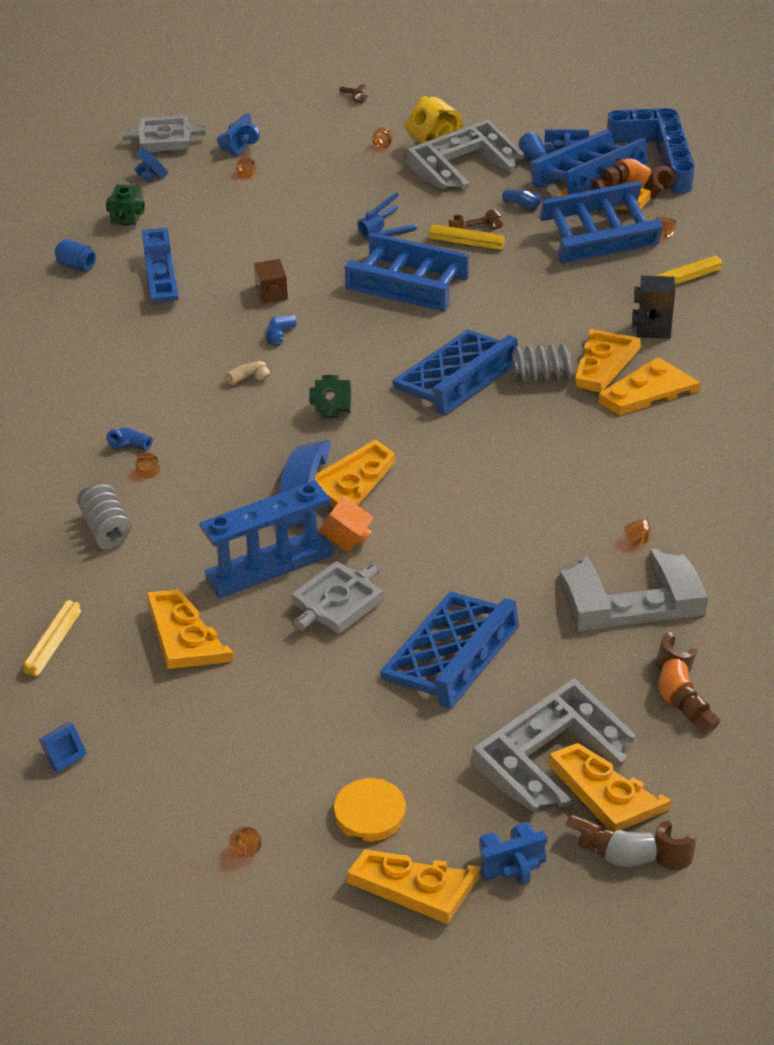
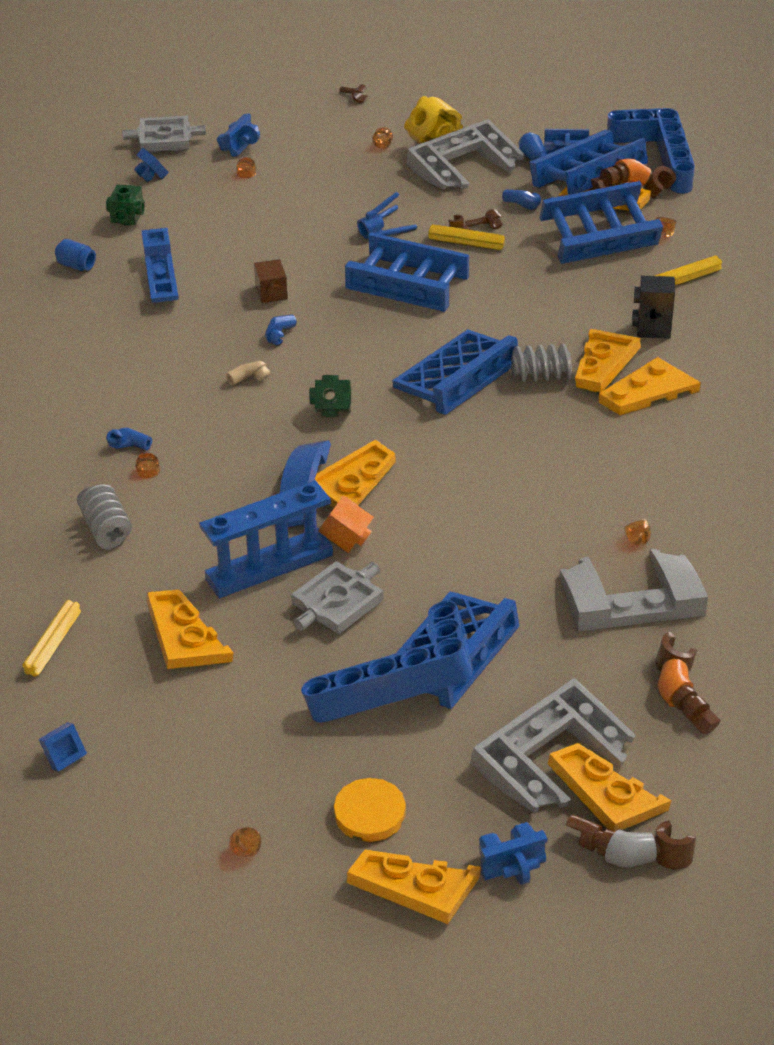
(397, 675): none -> blue beam

